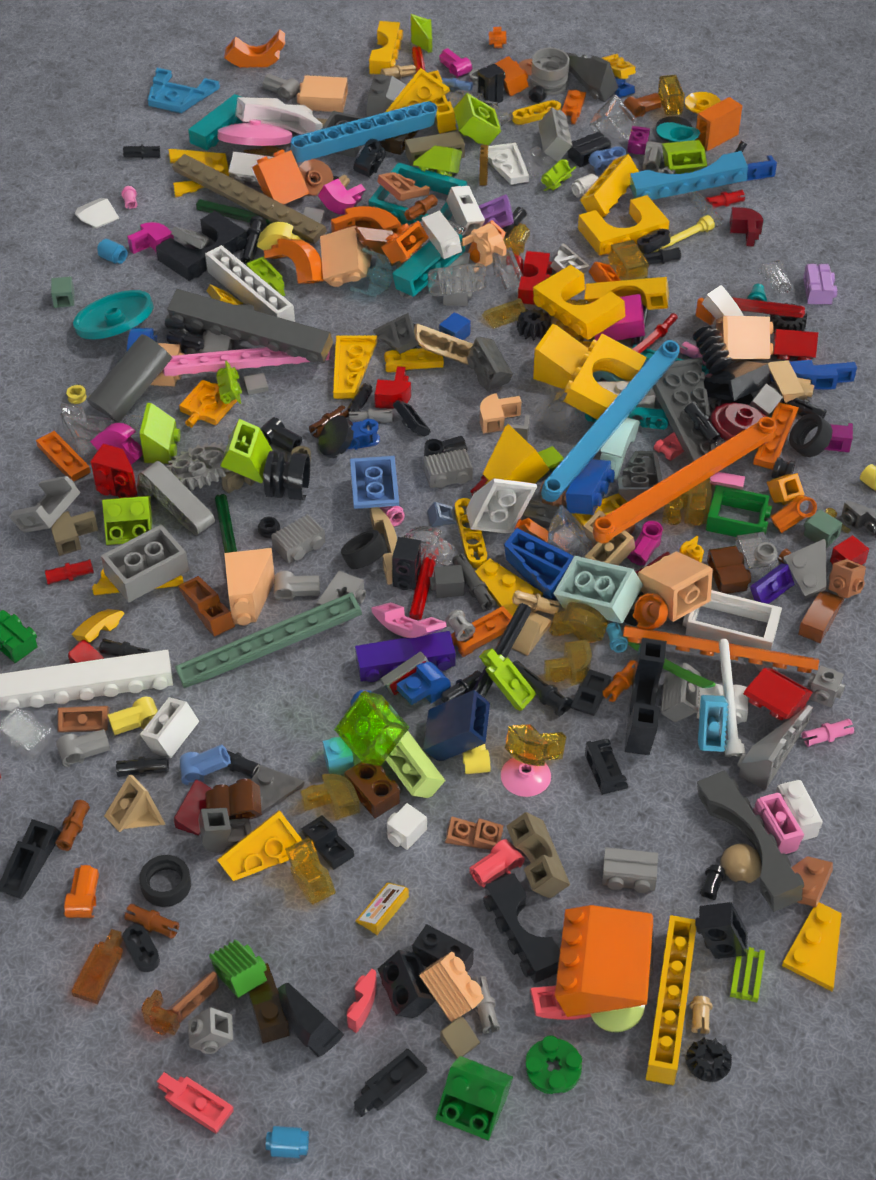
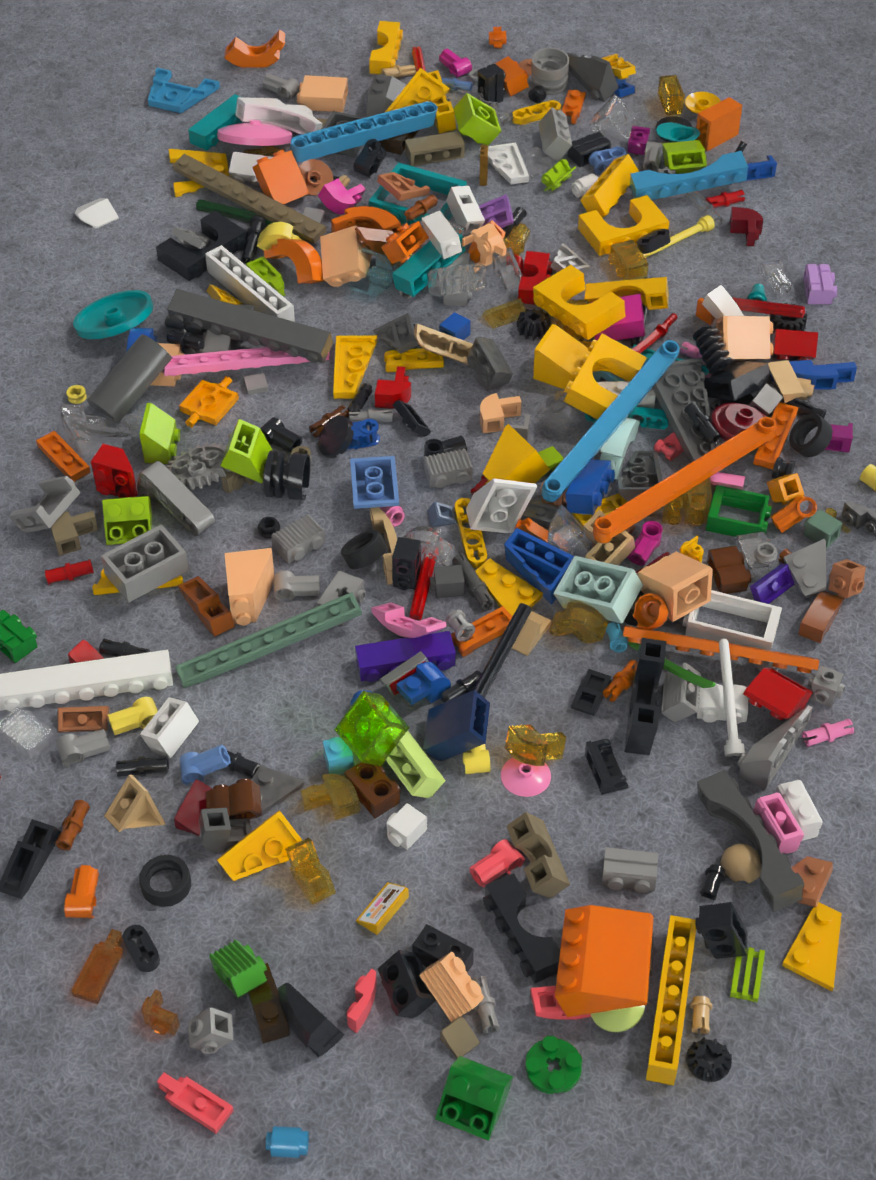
(62, 291): sand green brick -> none
(103, 620): yellow slope -> none
(112, 251): dark azure brick -> none
(119, 436): dark pink brick -> none
(129, 195): bright pink pin -> none
(141, 151): black axle -> none
(149, 236): dark pink brick -> none
(151, 921): dark orange pin -> none
(195, 996): nougat slope -> none
(225, 523): dark green axle -> none
(228, 384): lime hinge -> none
(327, 842): black slope -> none
(390, 1082): black hinge -> none
(421, 32): lime slope -> none
(442, 159): lime slope -> none
(477, 835): nougat slope -> none
(508, 679): lime hinge -> none
(536, 602): tan axle -> none
(547, 693): black pin -> none
(573, 665): clear yellow brick -> none
(603, 273): orange slope -> none
(644, 104): dark orange piece -> none
(663, 256): black axle -> none
(712, 723): medium azure brick -> none
(850, 549): red brick -> none

